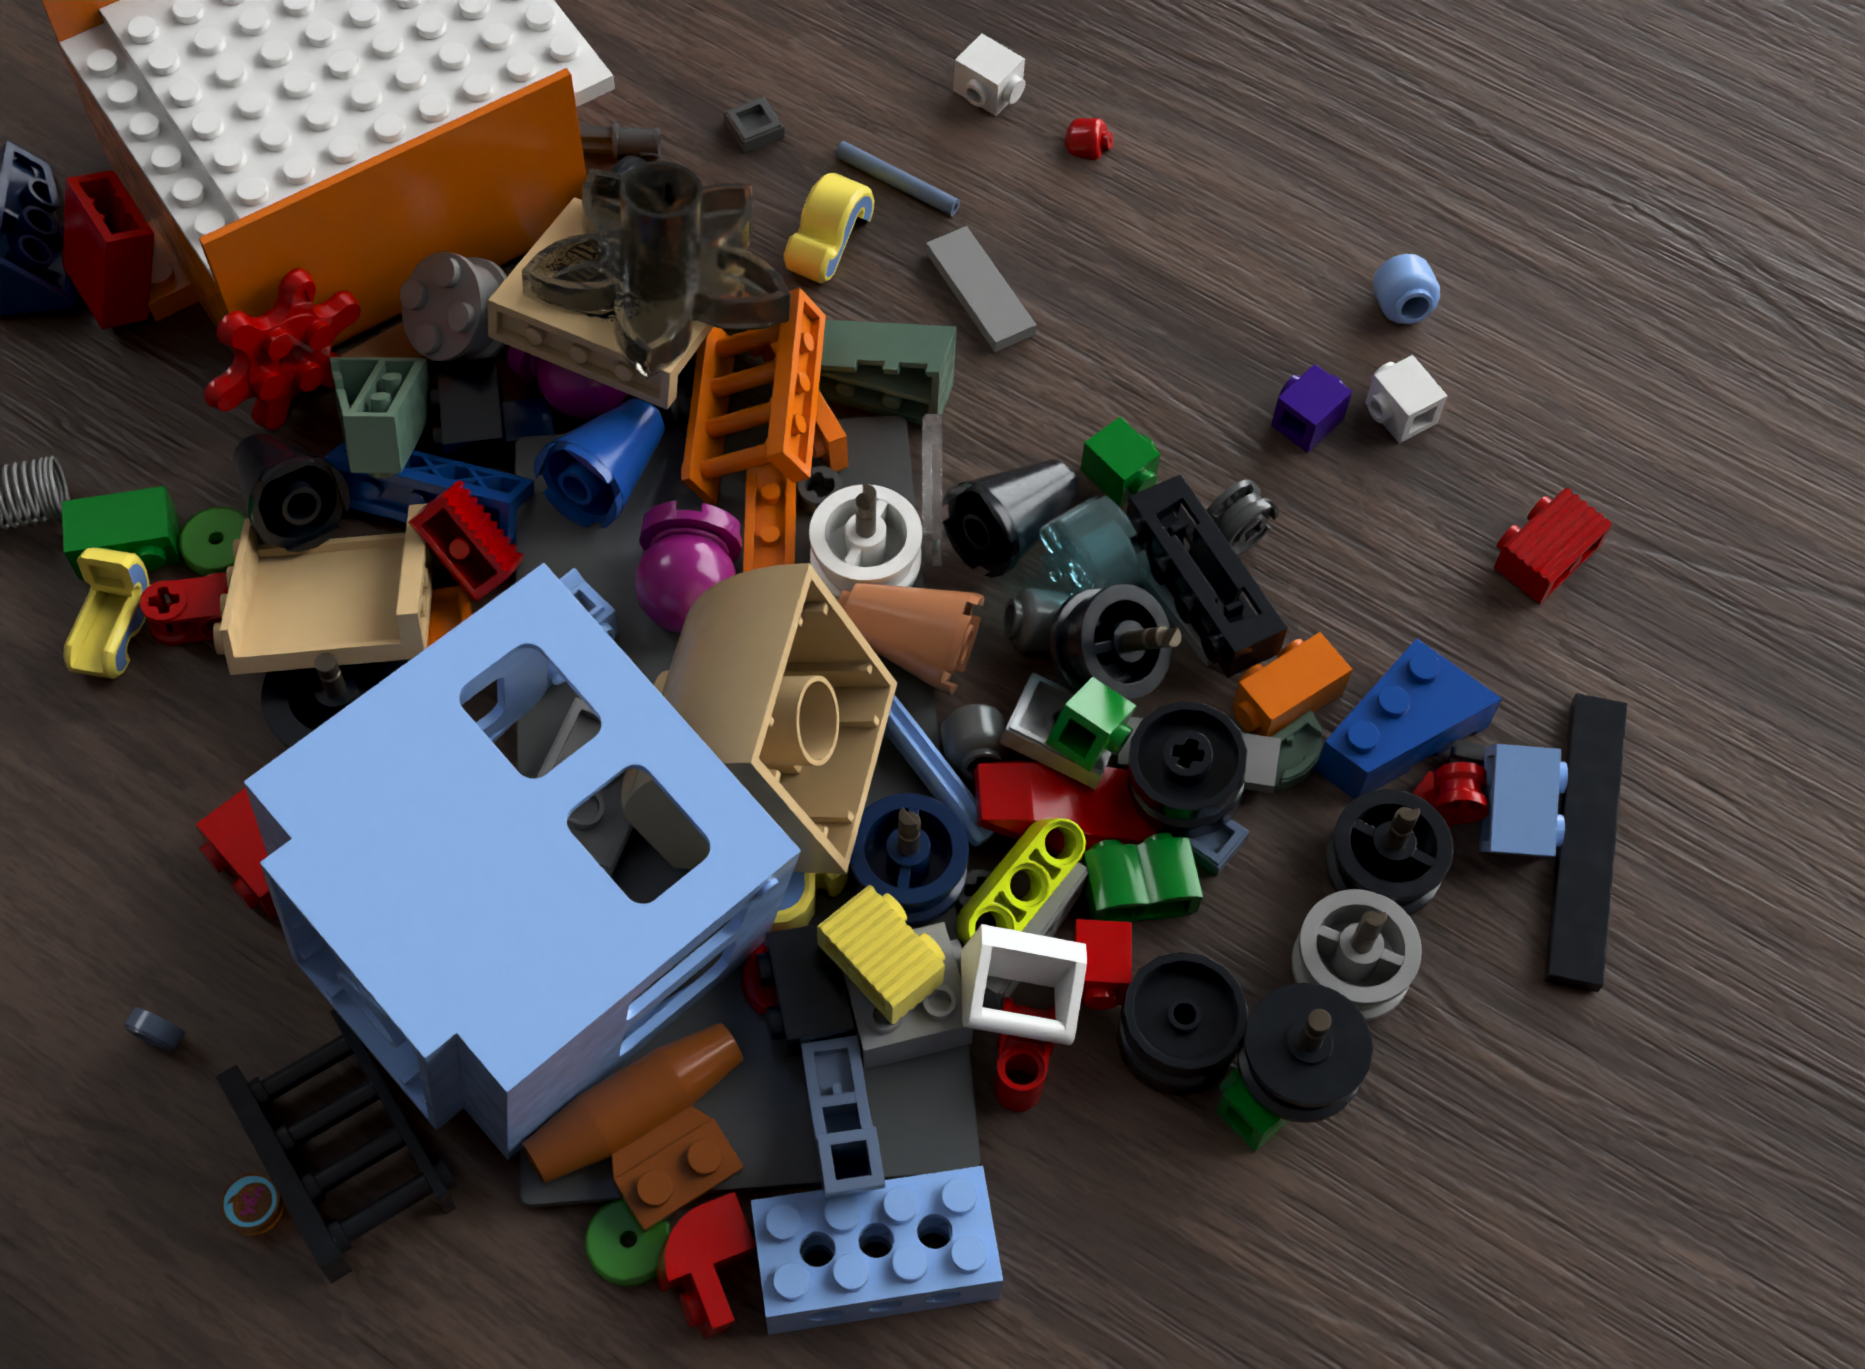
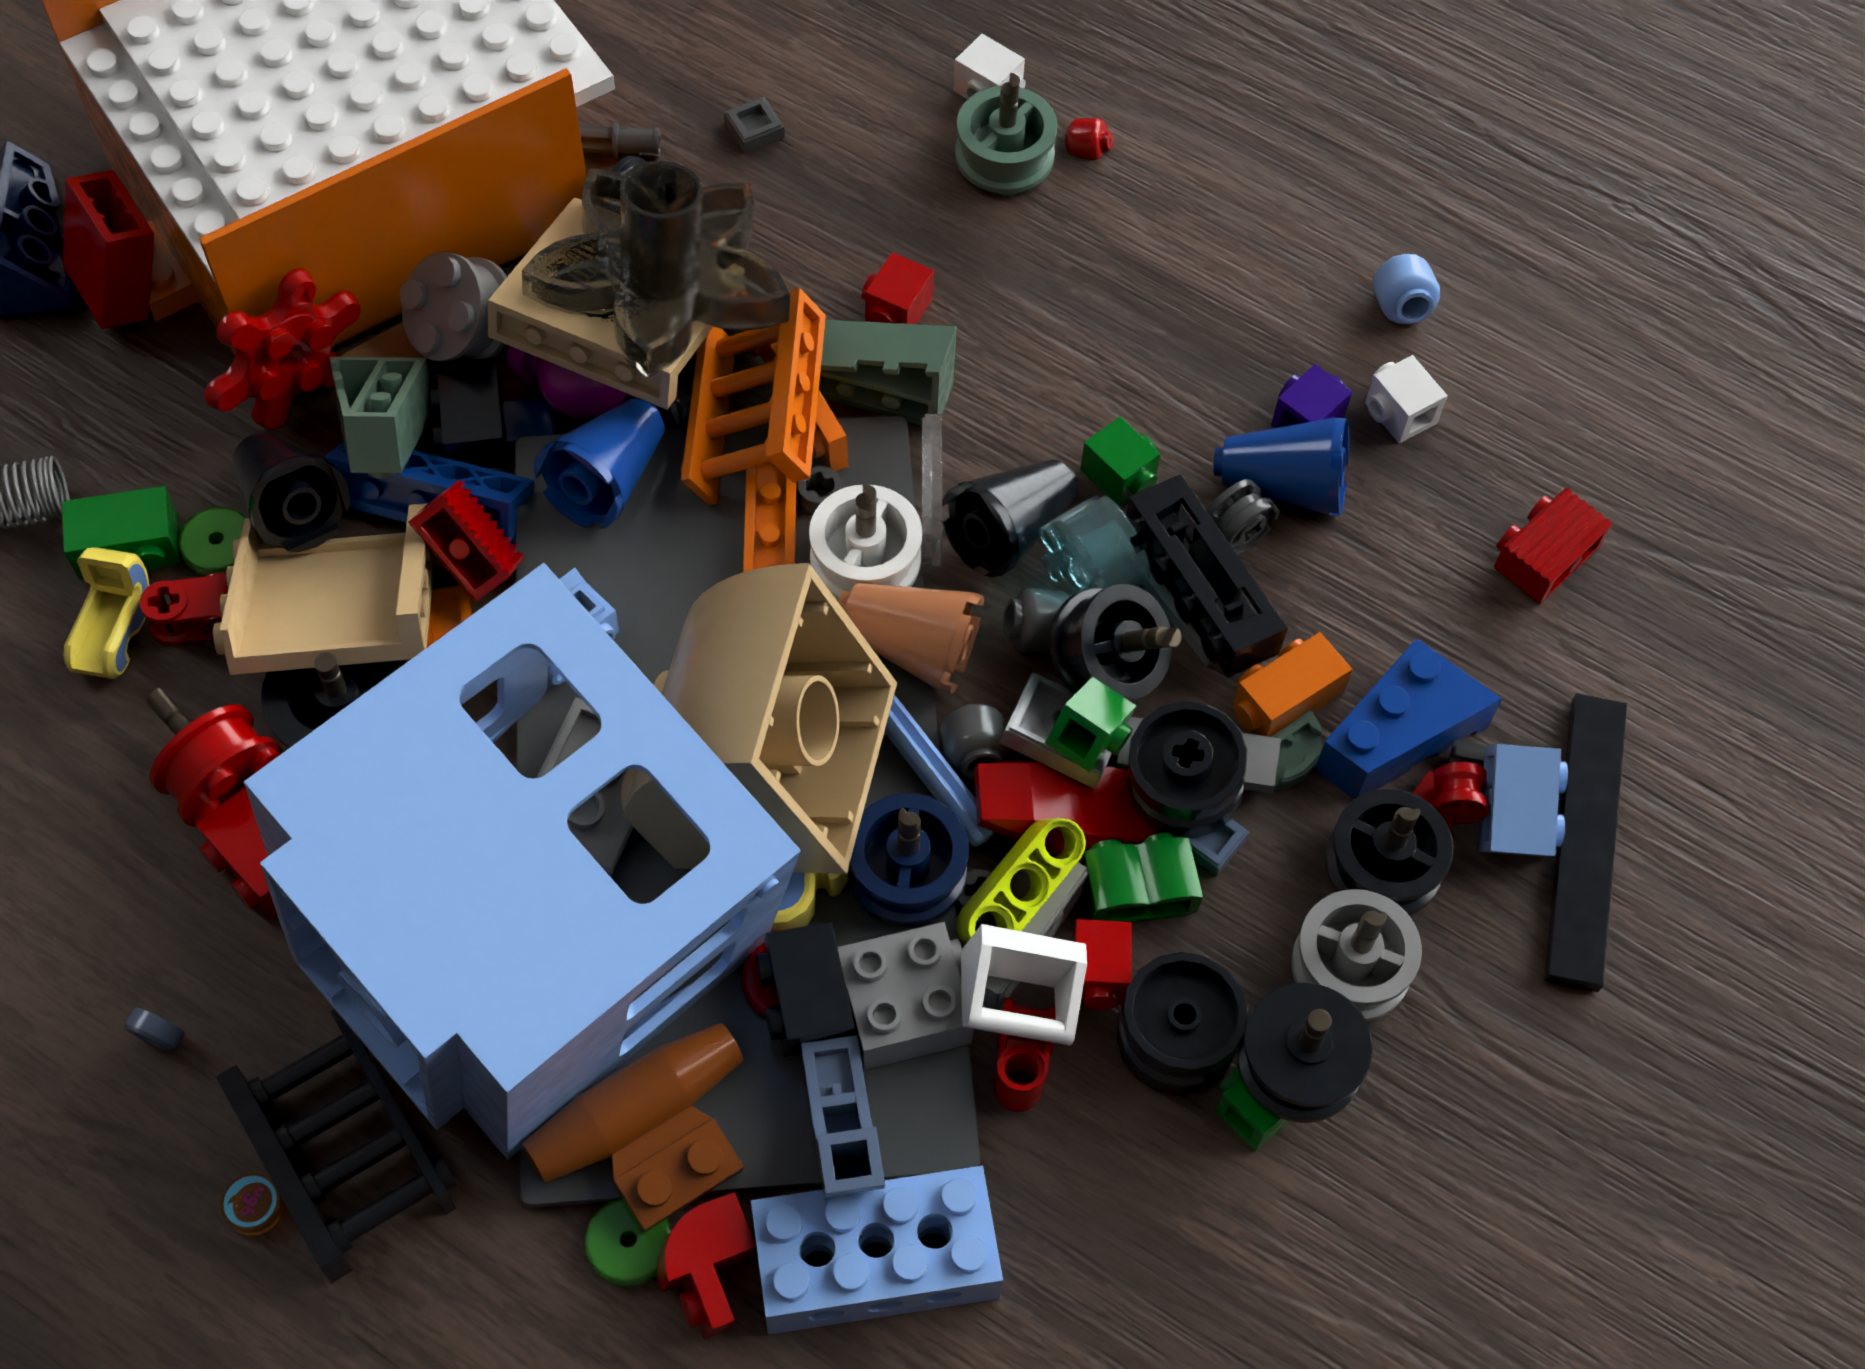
(206, 756): none -> red wheel
(683, 559): magenta tile -> none
(826, 226): light yellow animal -> none
(882, 952): light yellow brick -> none
(897, 178): sand blue piece -> none
(898, 291): none -> red brick
(981, 289): light grey tile -> none
(1006, 138): none -> sand green wheel
(1291, 463): none -> blue cone

